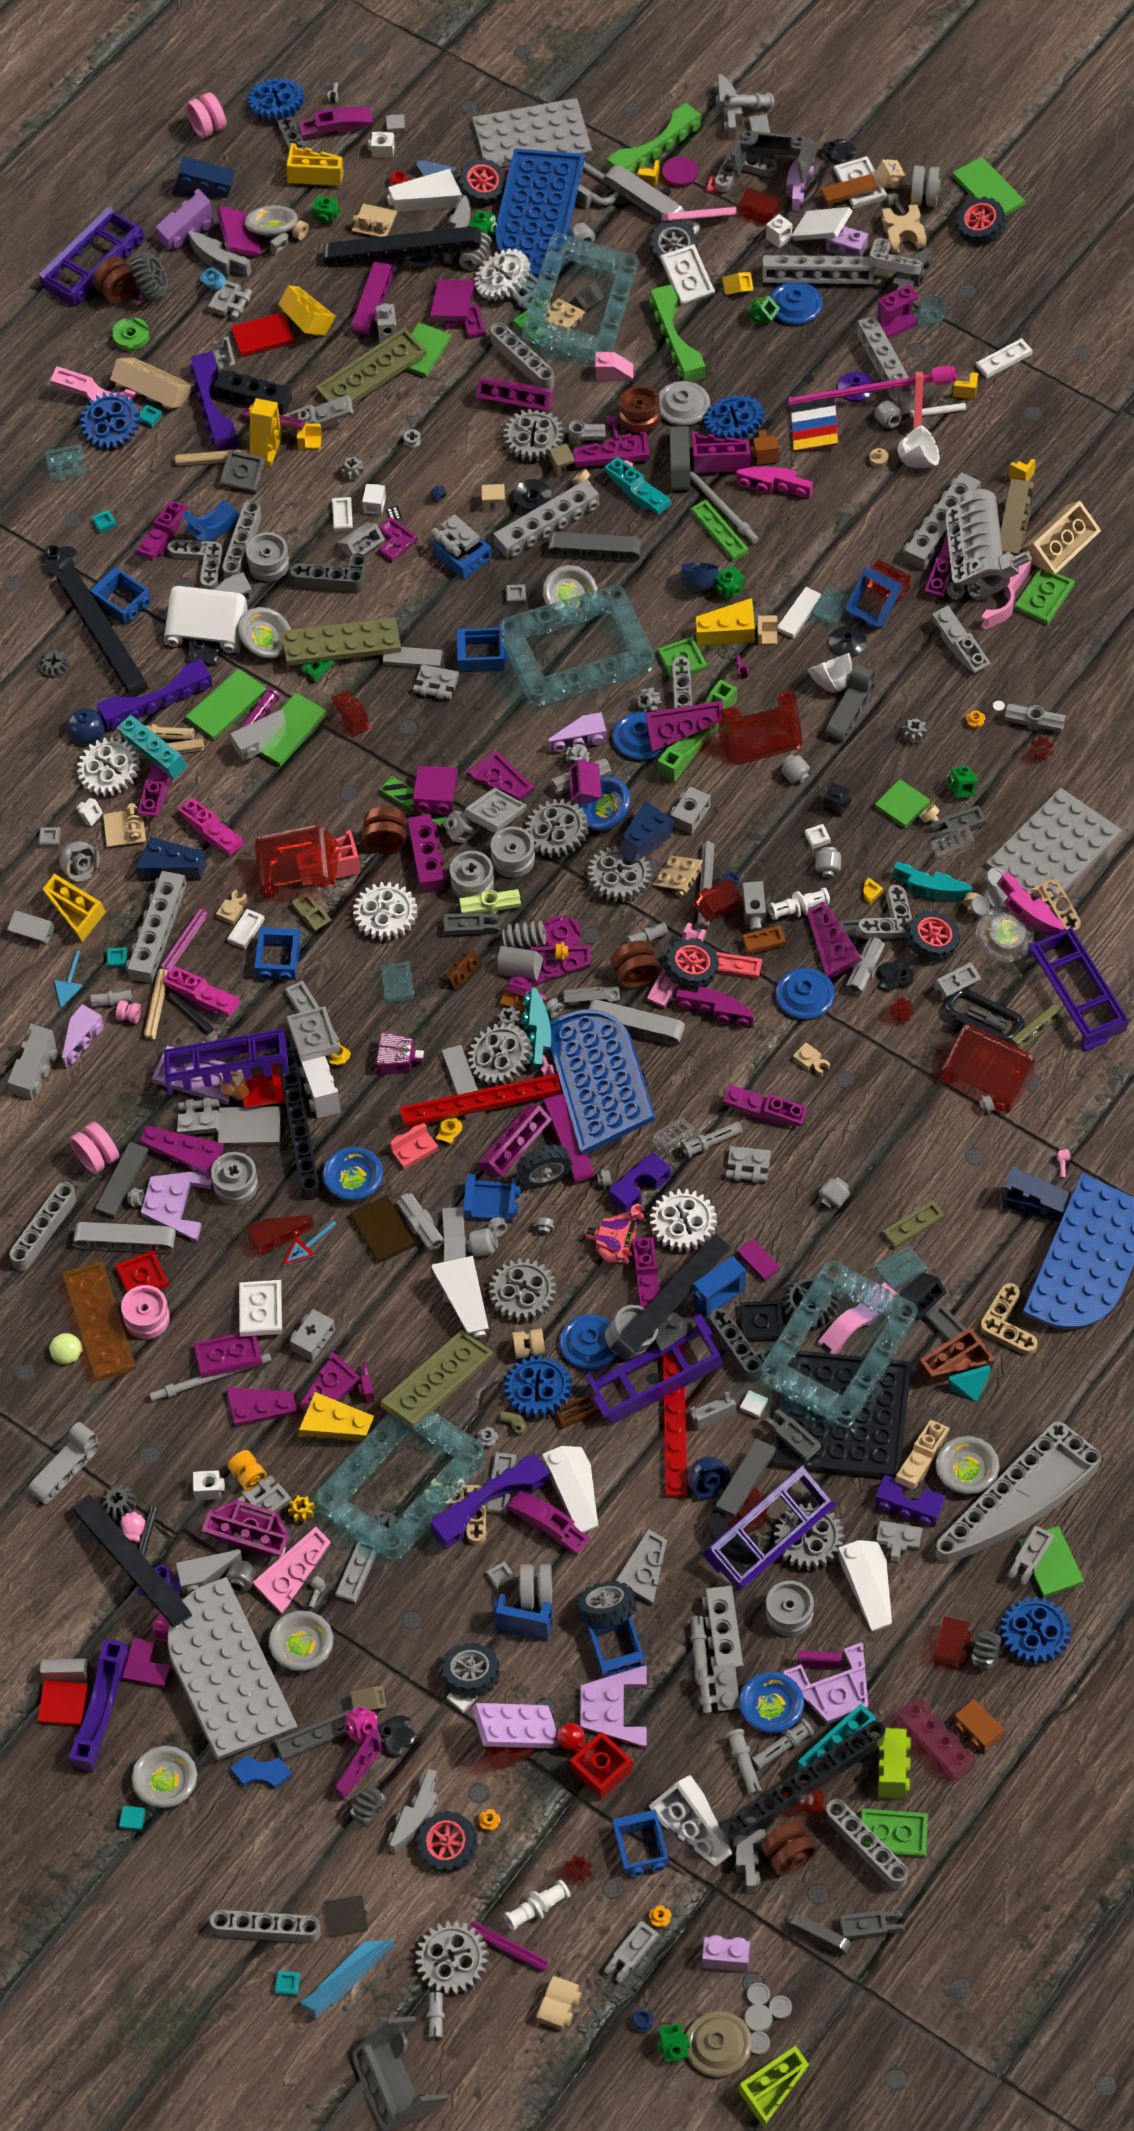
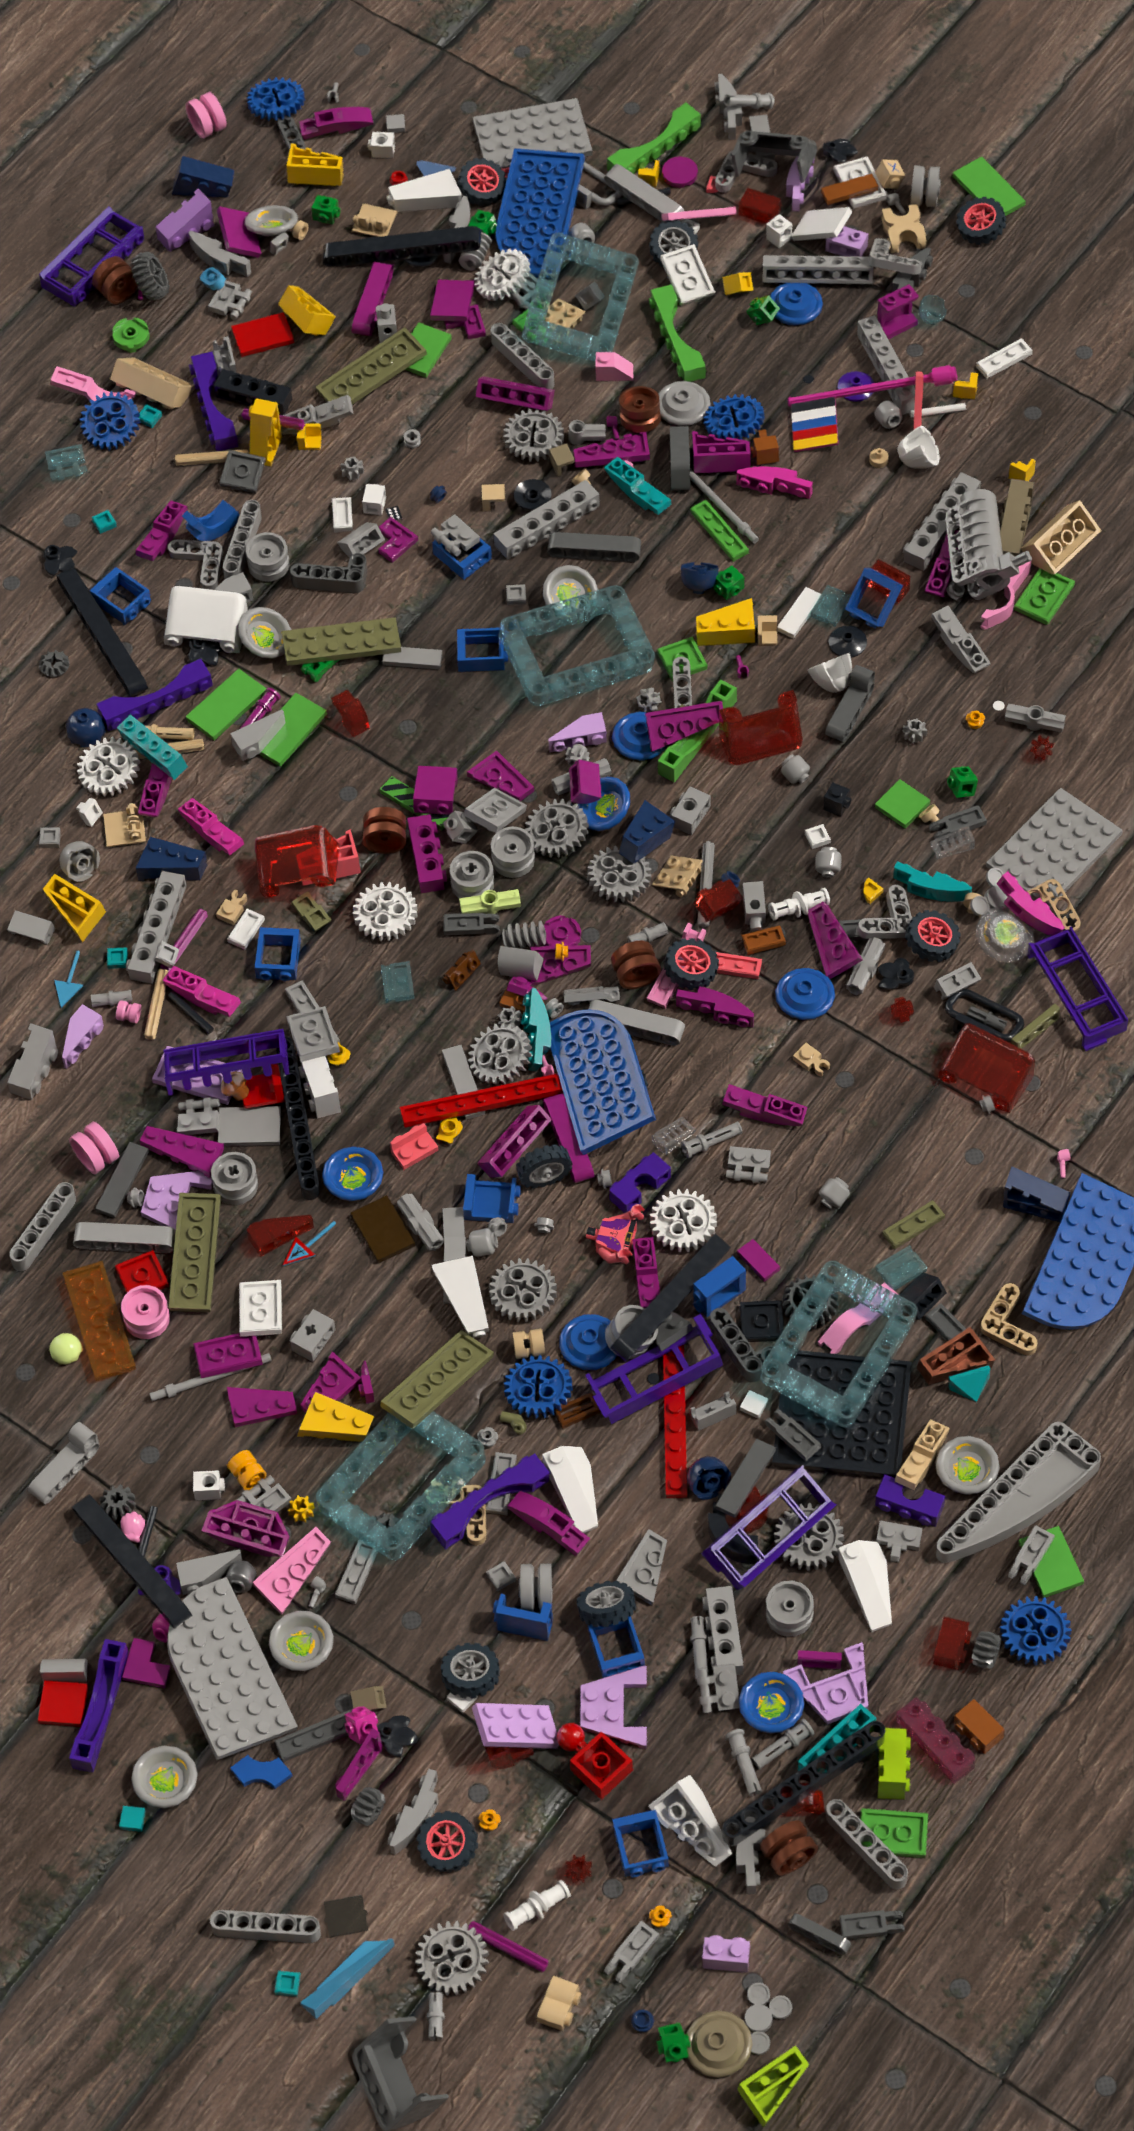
(166, 954): none -> light grey tile
(194, 1252): none -> olive plate
(397, 1054): magenta torso -> none
(436, 678): light grey plate -> none

